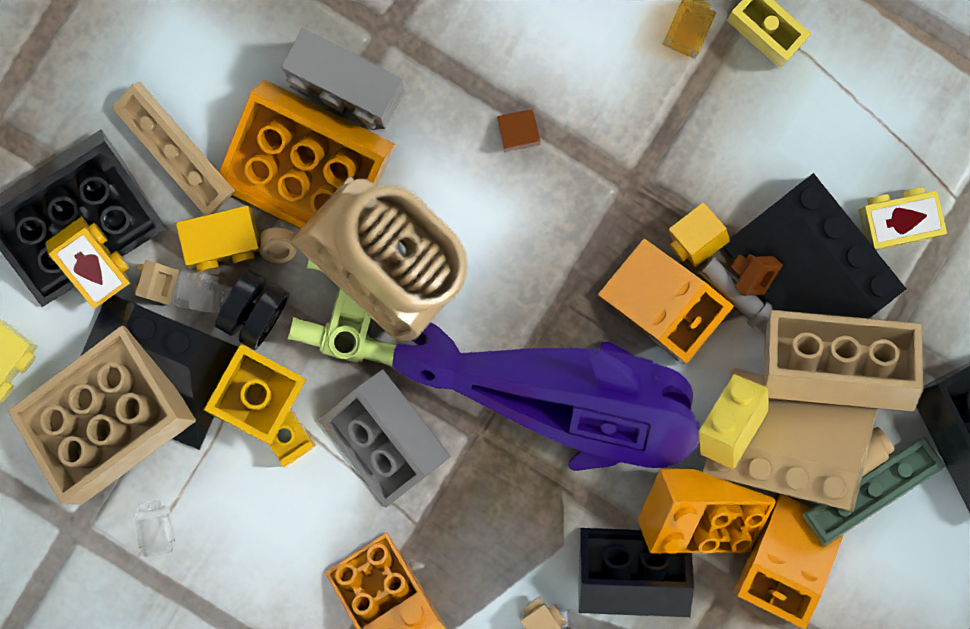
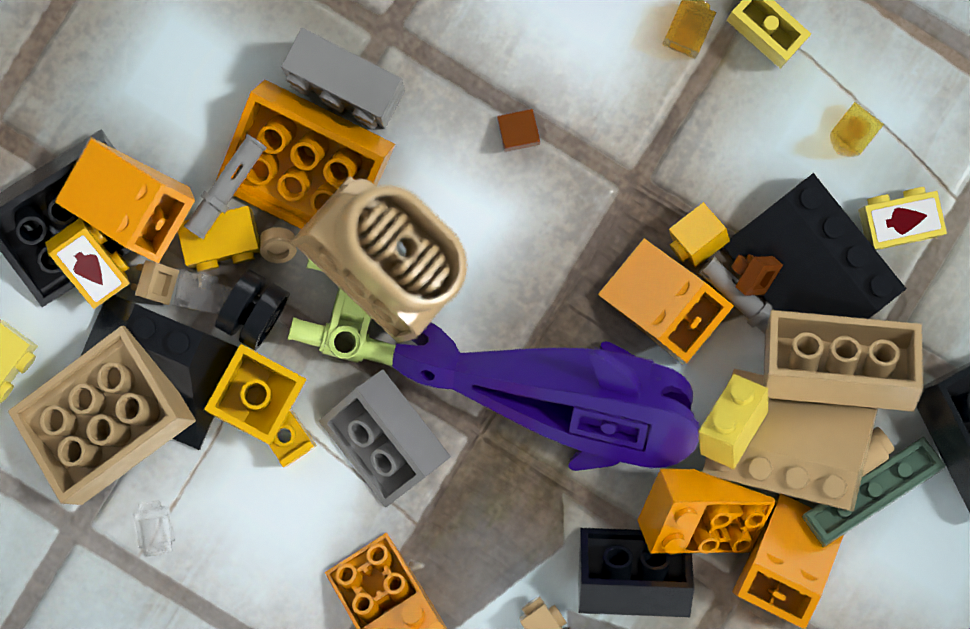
(126, 199): none -> light orange slope
(173, 149): tan plate -> none
(224, 187): none -> light grey pin
(855, 131): none -> clear yellow plate

